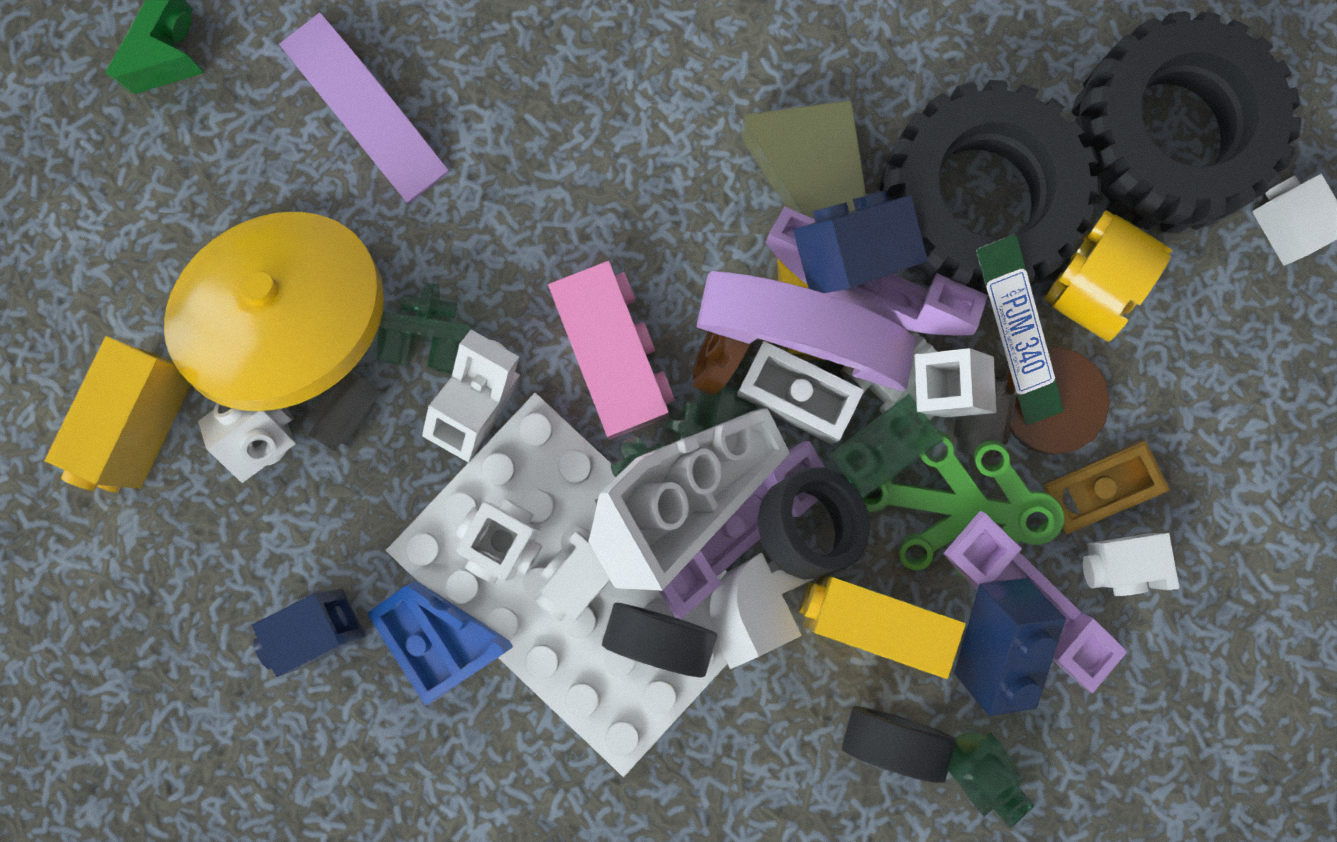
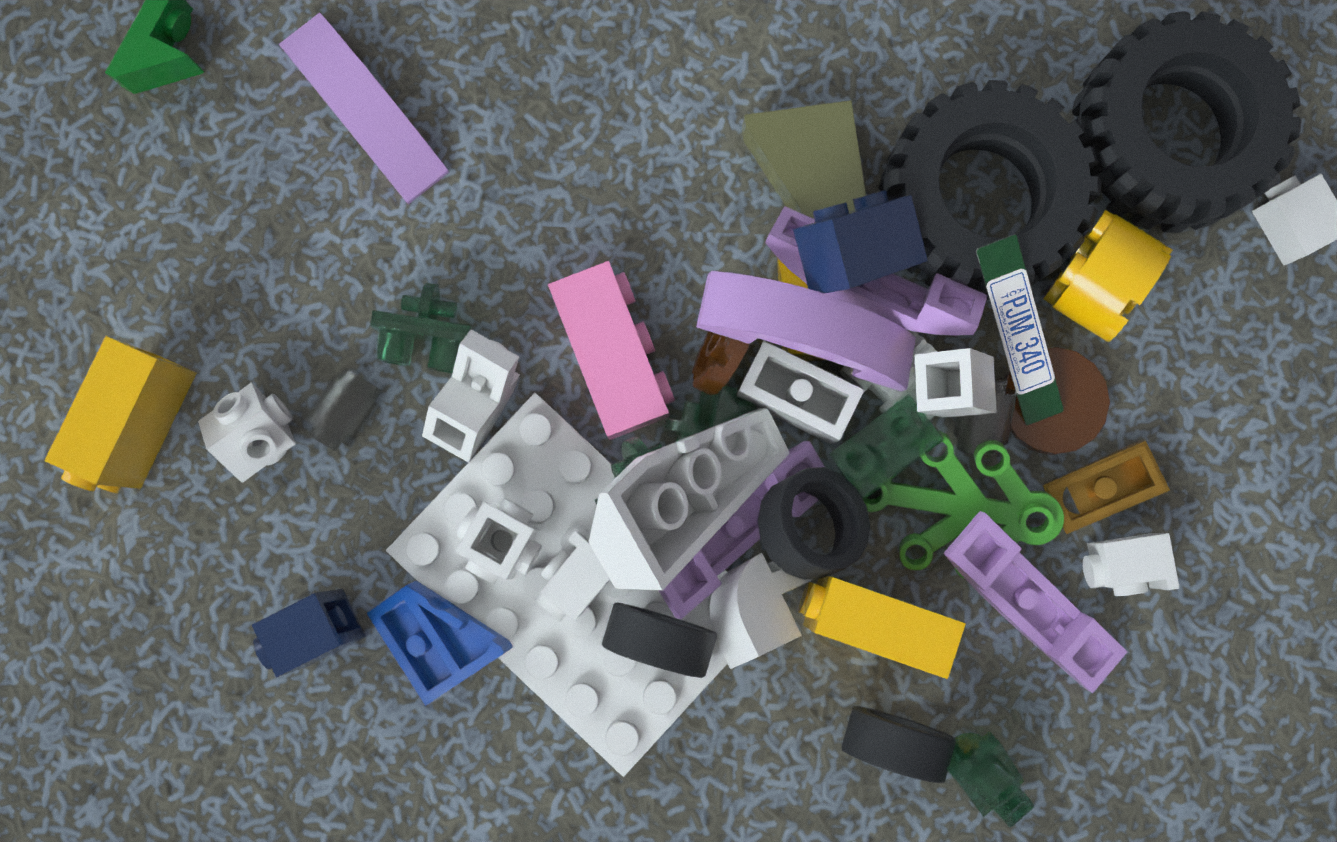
(274, 311): yellow dish -> none
(1009, 646): dark blue brick -> none

